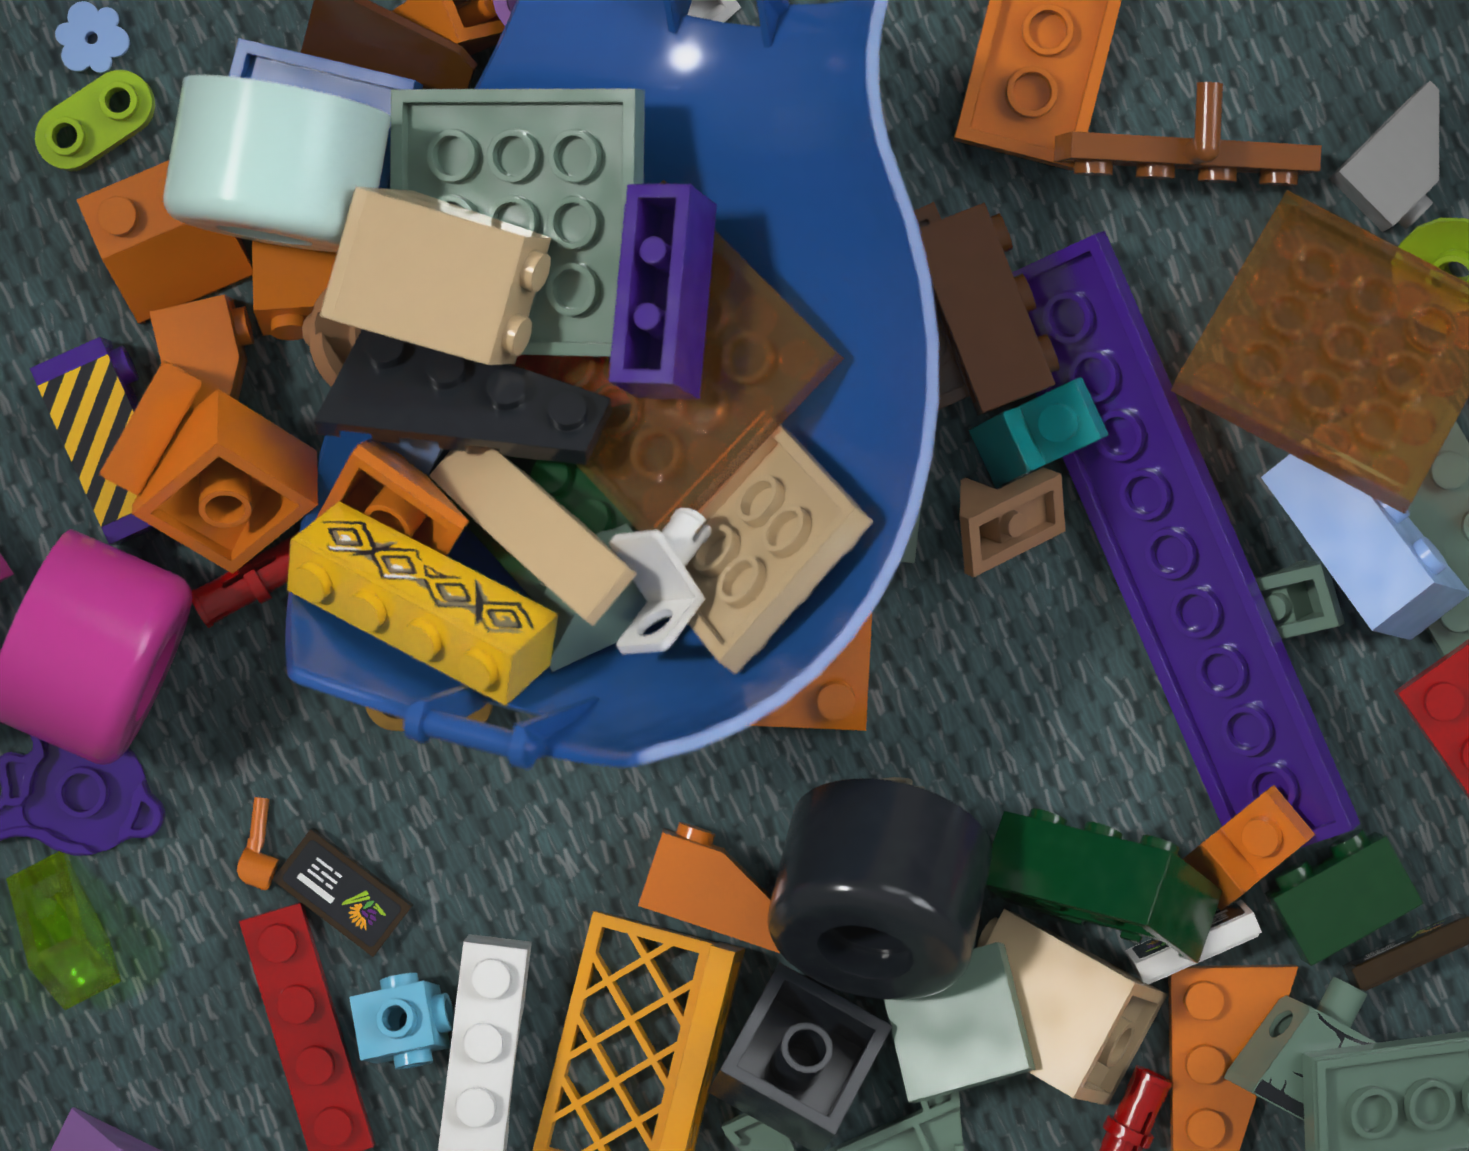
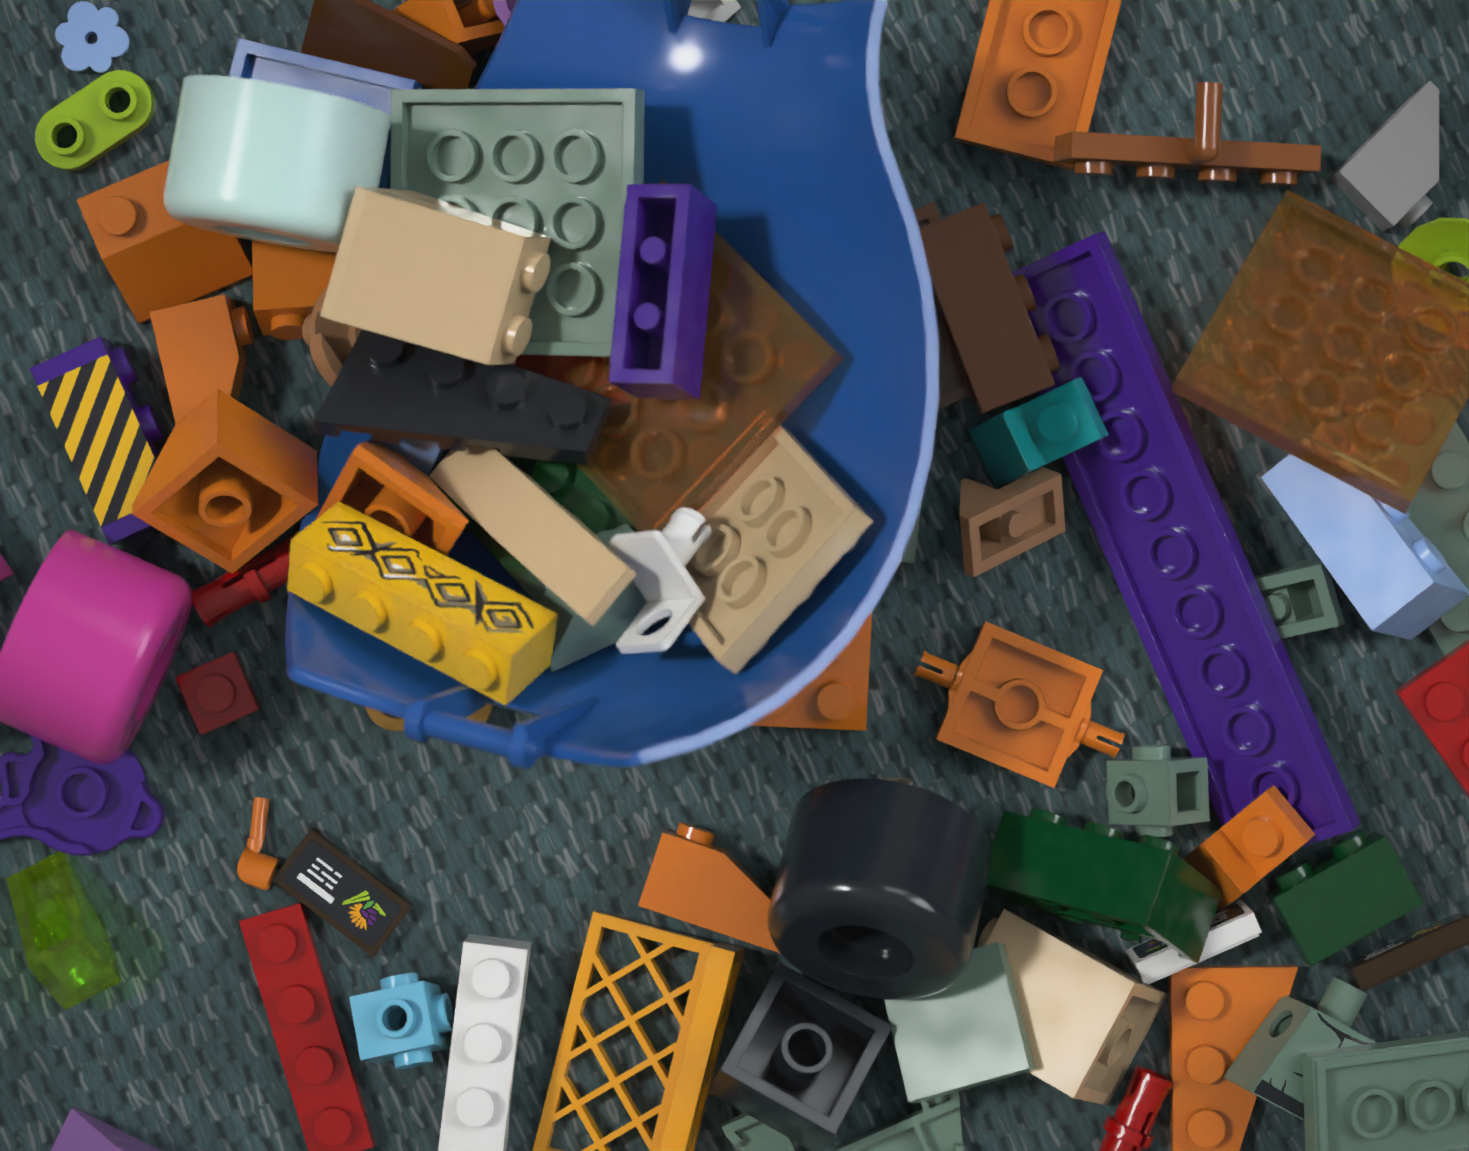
(151, 428): orange slope -> none
(218, 693): none -> red plate
(1019, 704): none -> orange plate
(1157, 790): none -> sand green brick

